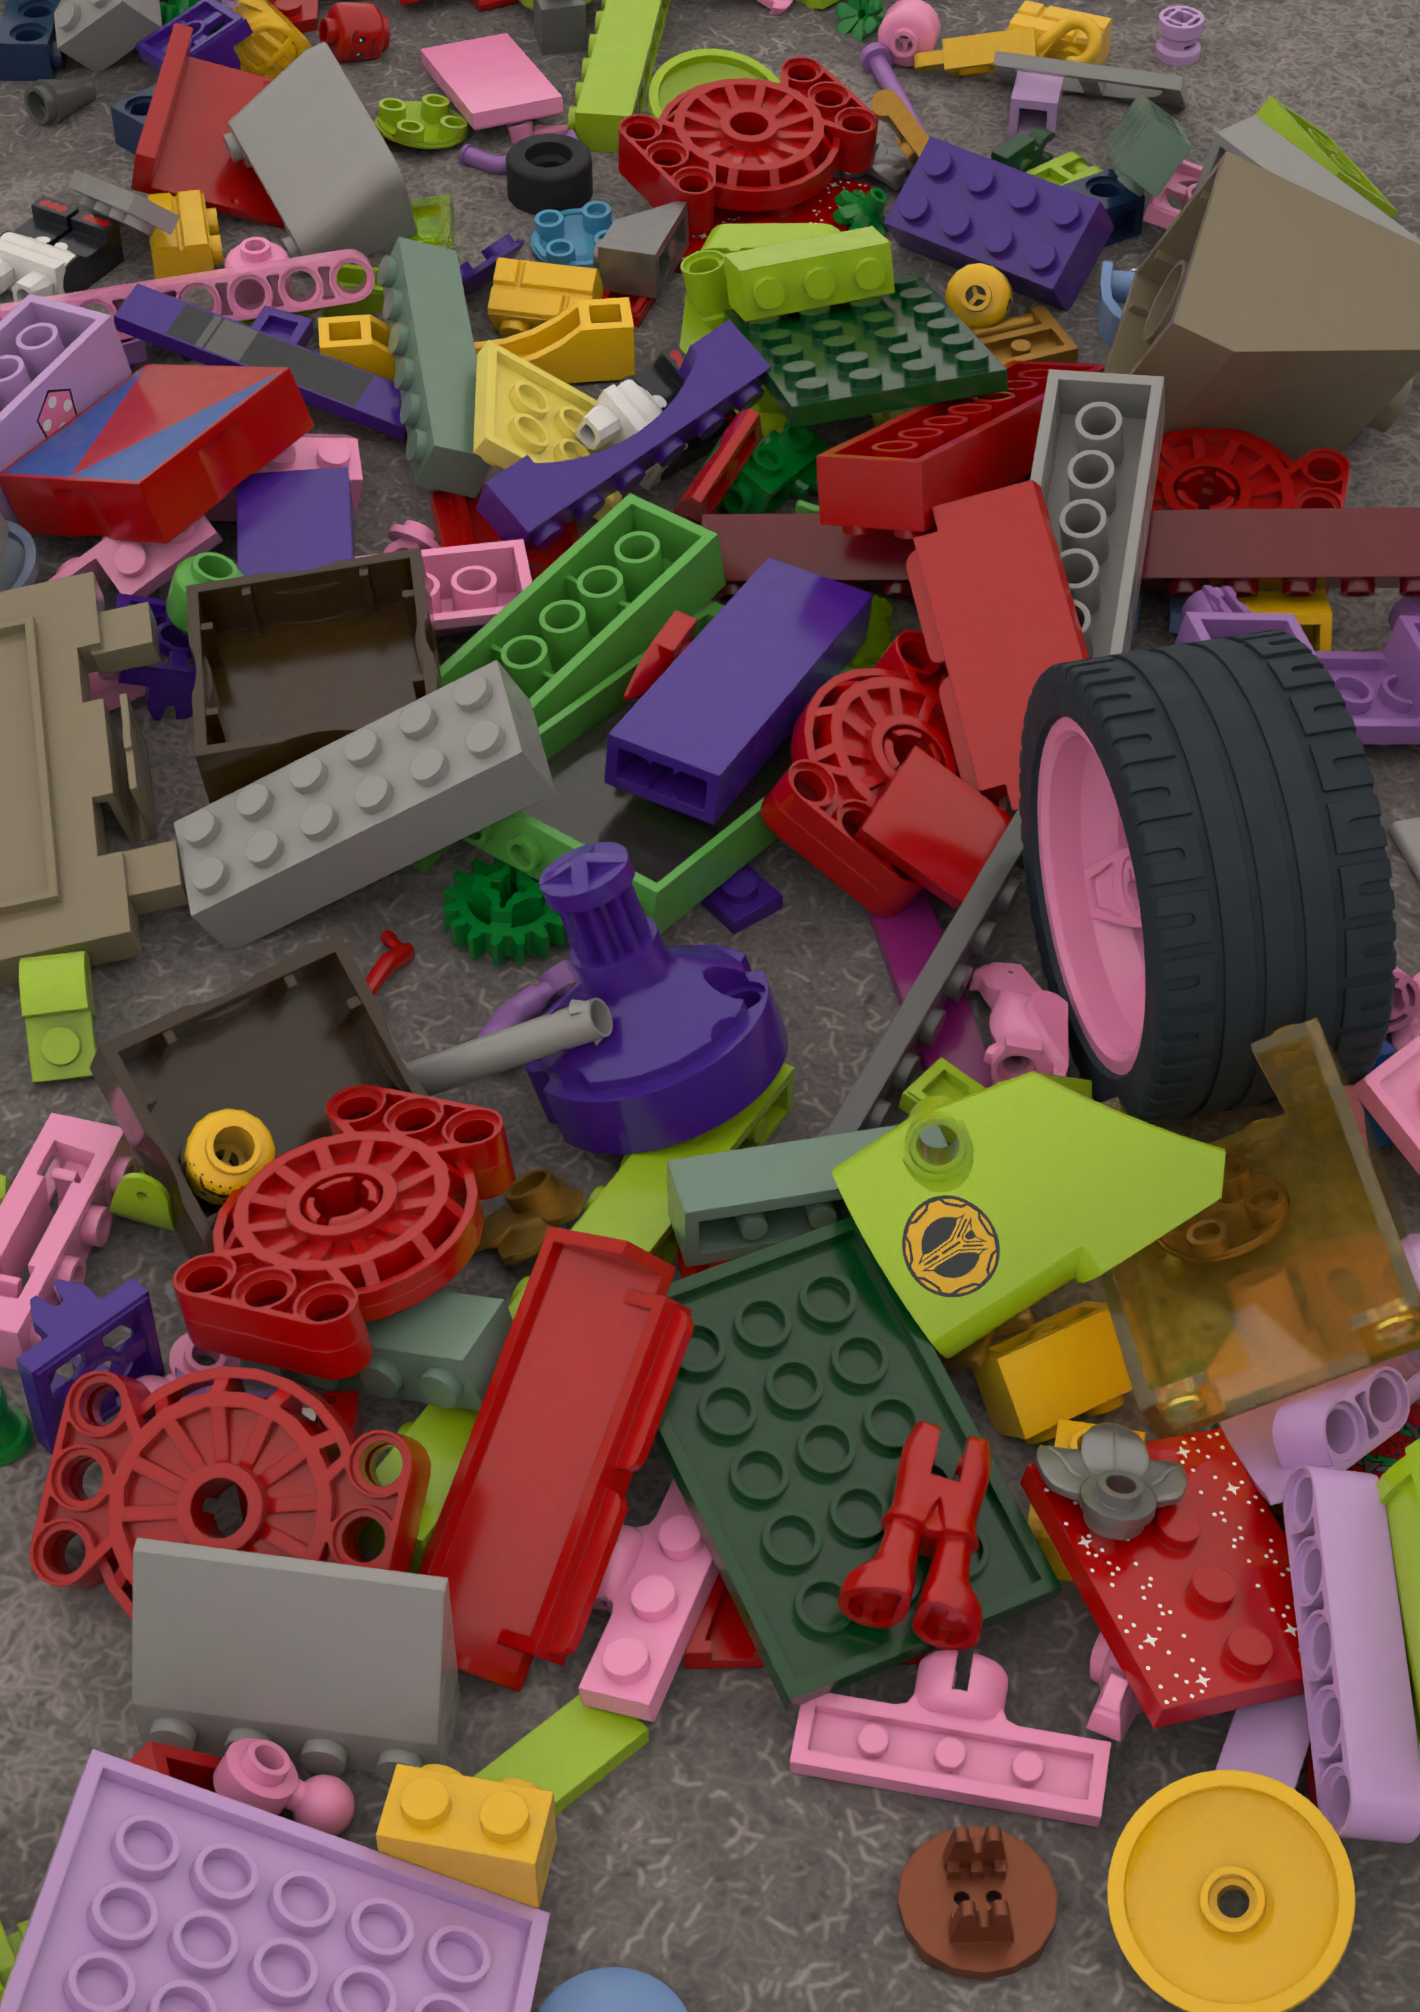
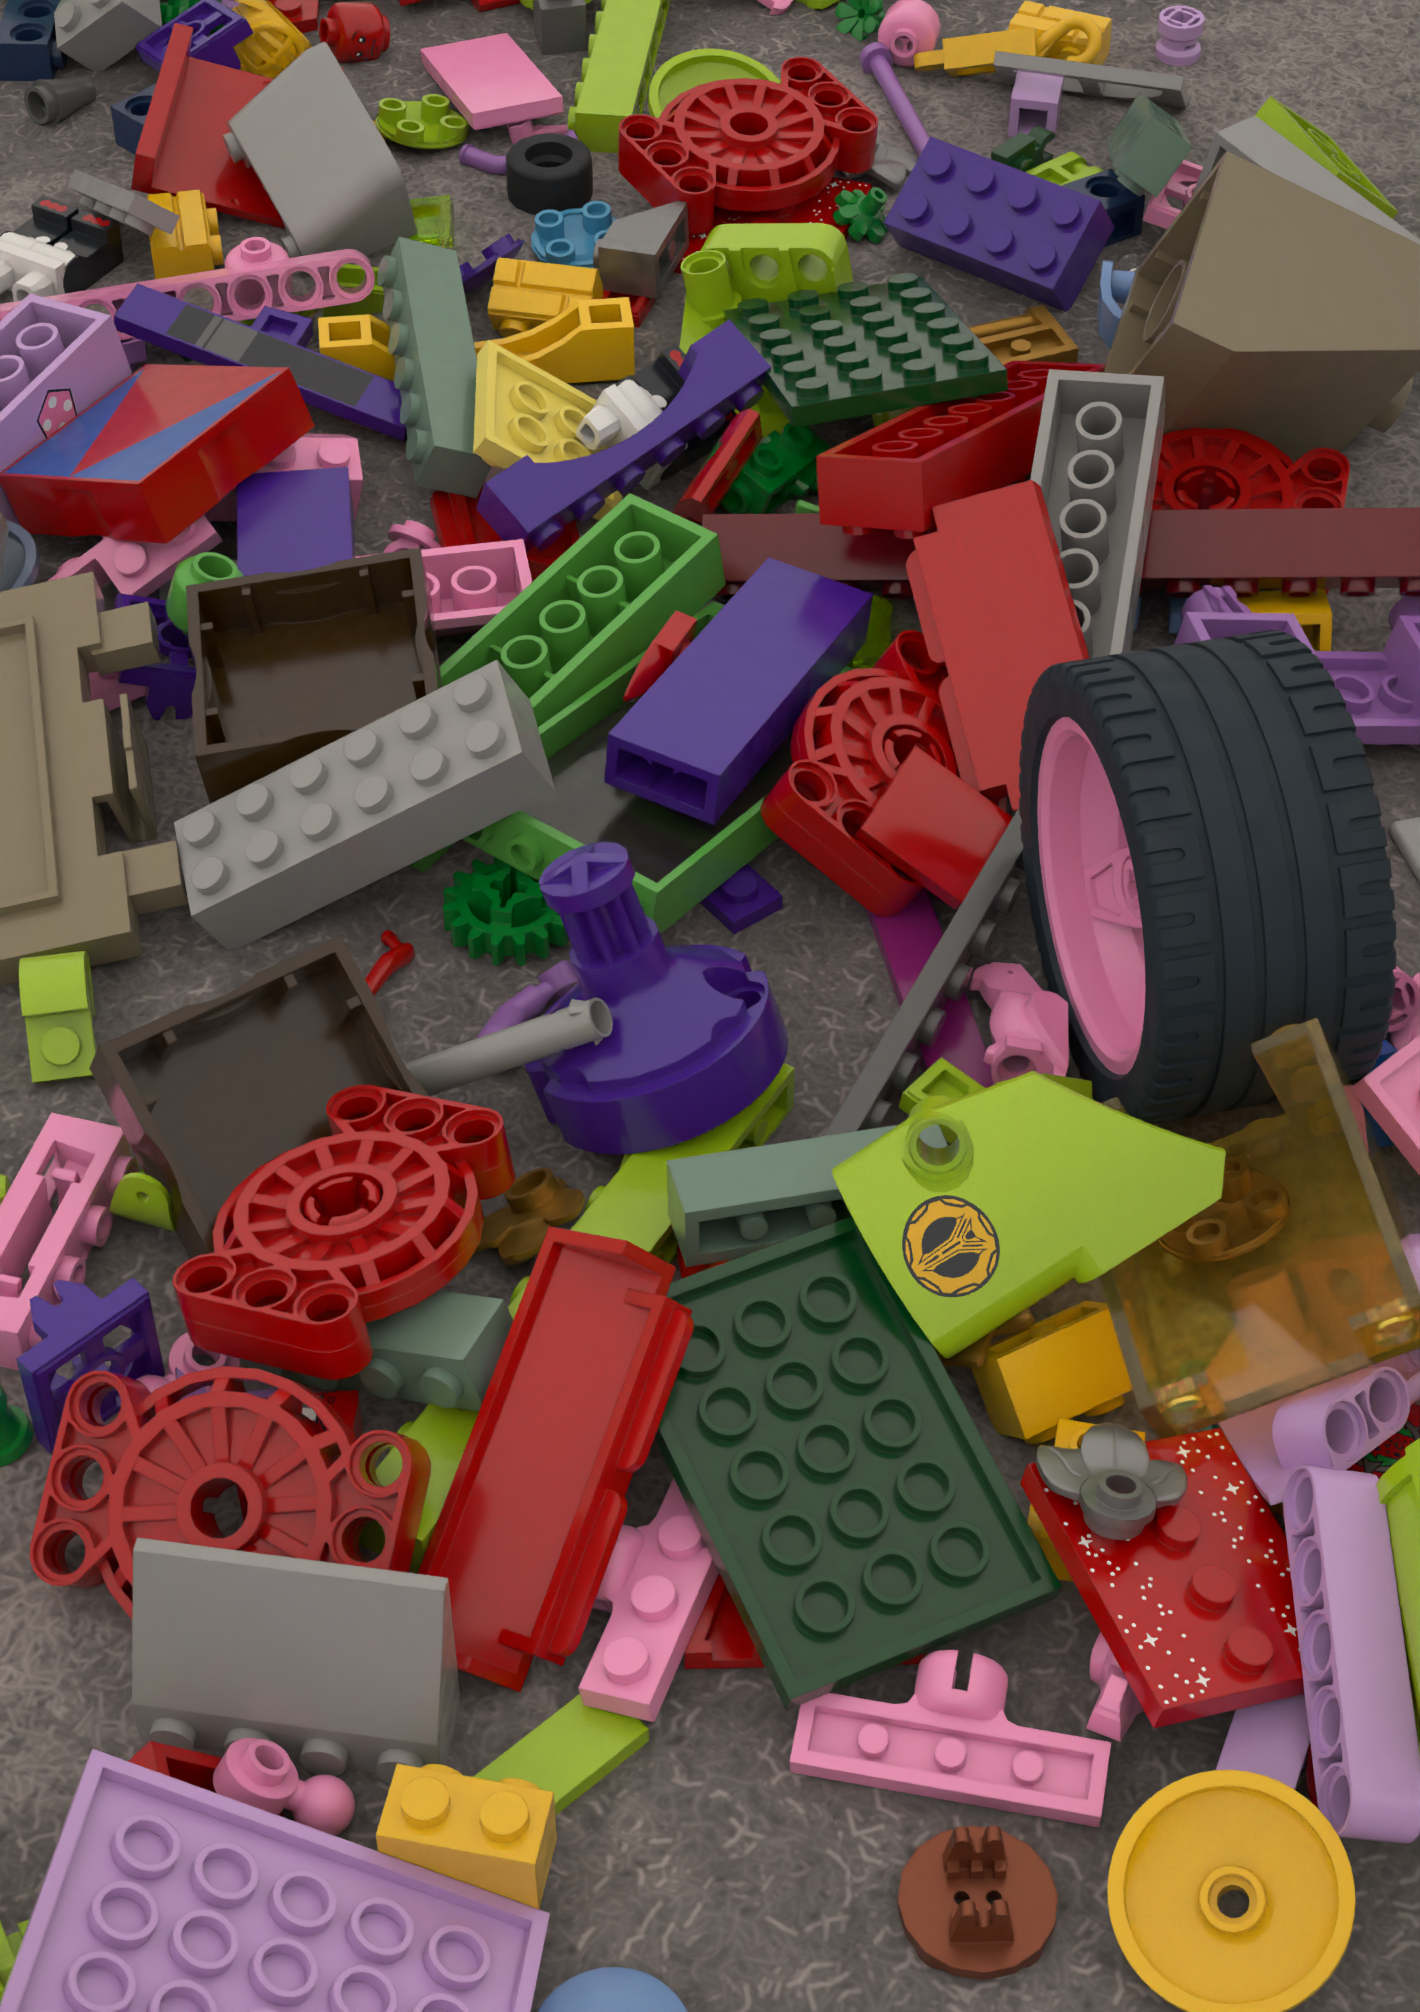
(235, 1137): yellow head -> none
(809, 273): lime brick -> none
(909, 133): pearl gold plate -> none
(932, 1520): red piece -> none
(996, 302): yellow head -> none

